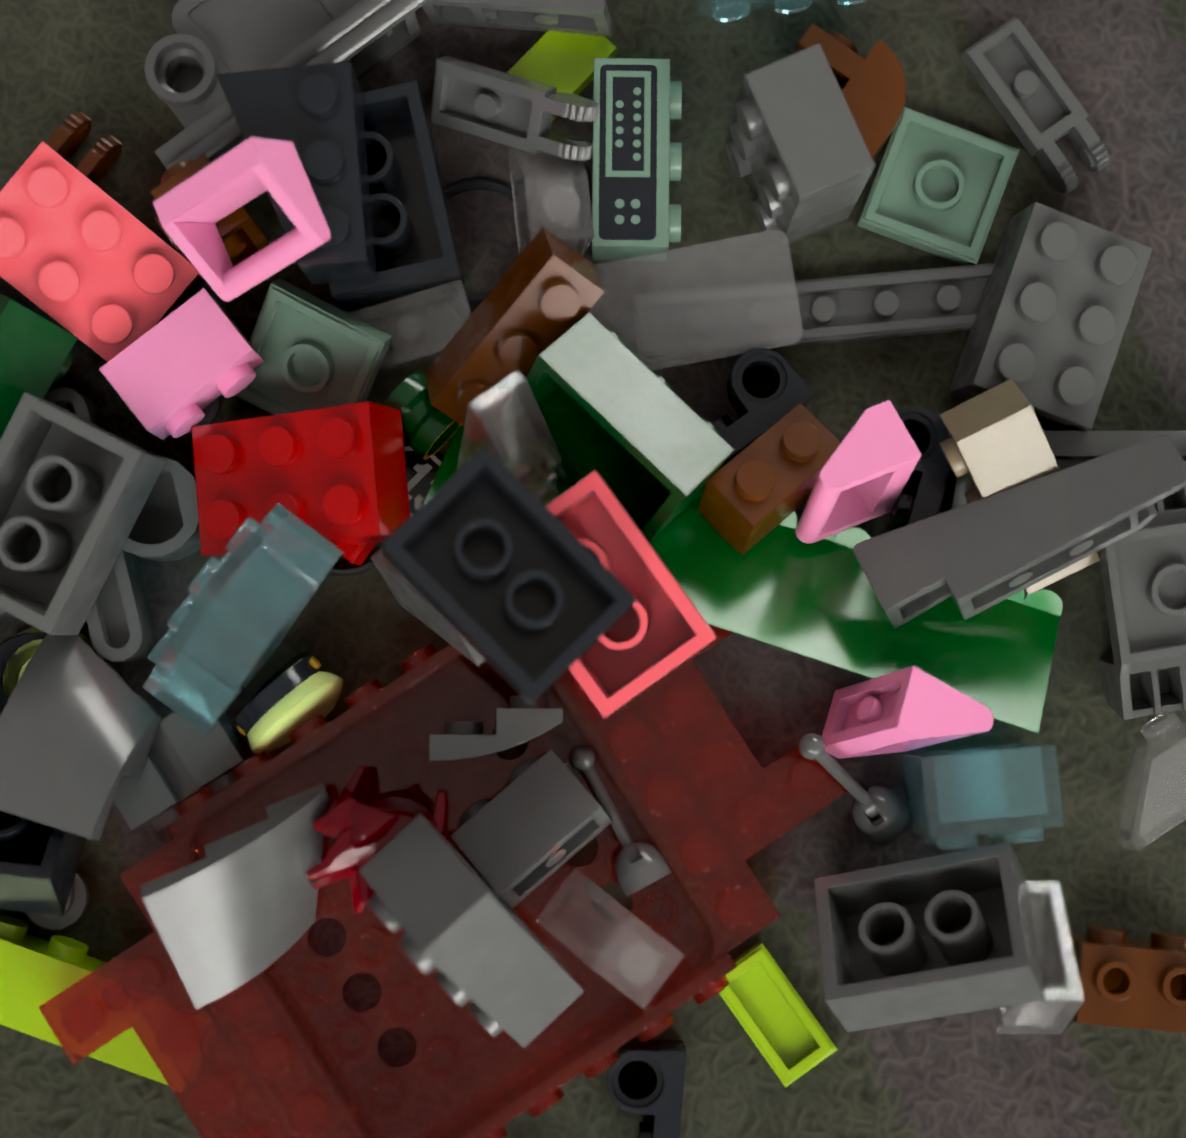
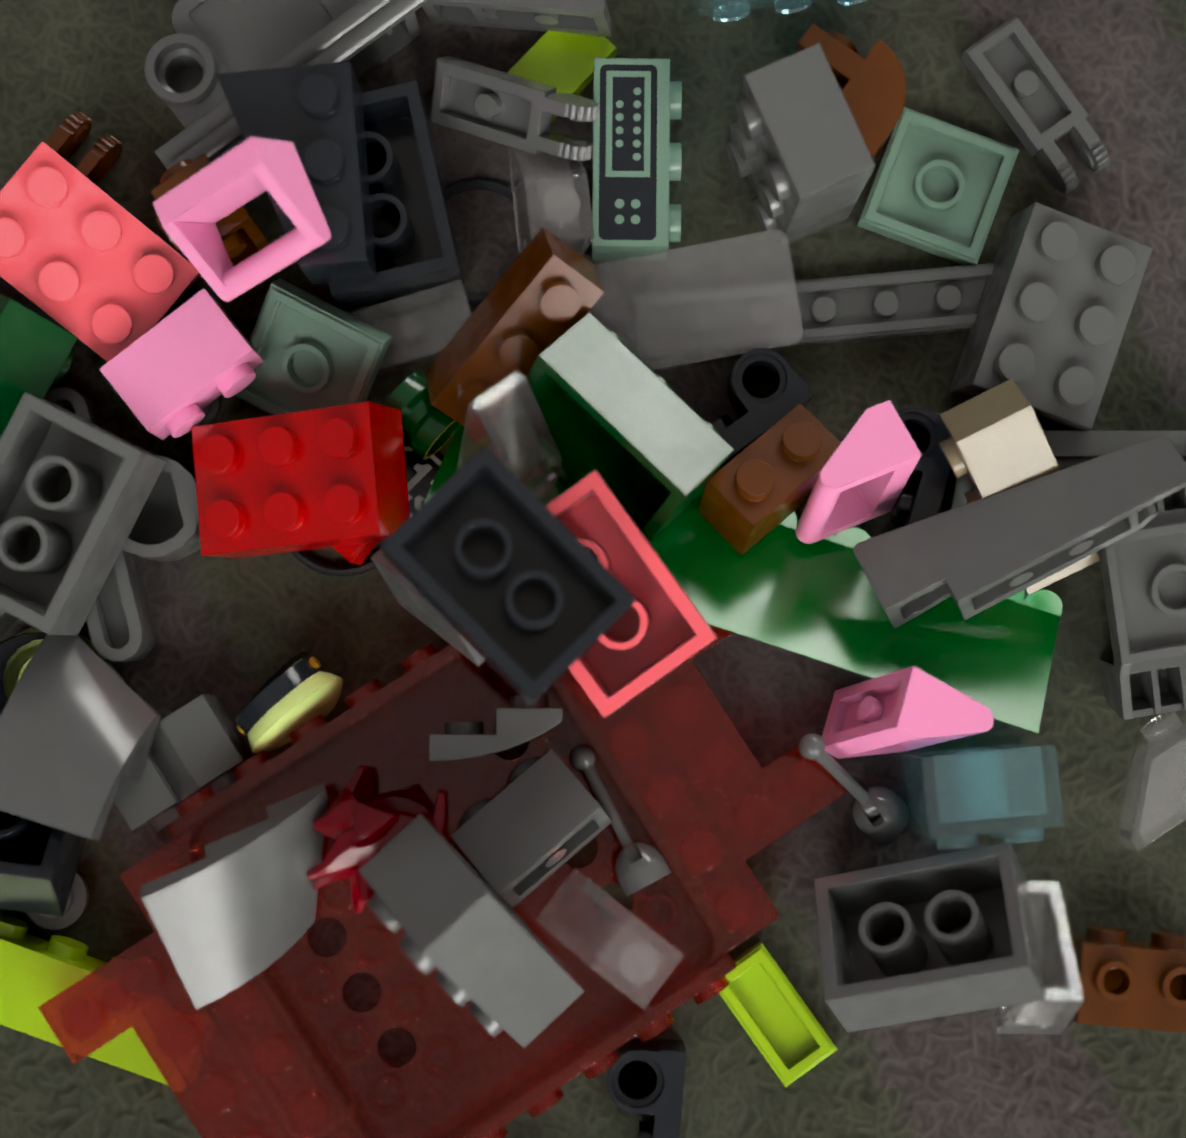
(238, 615): clear light blue piece -> none

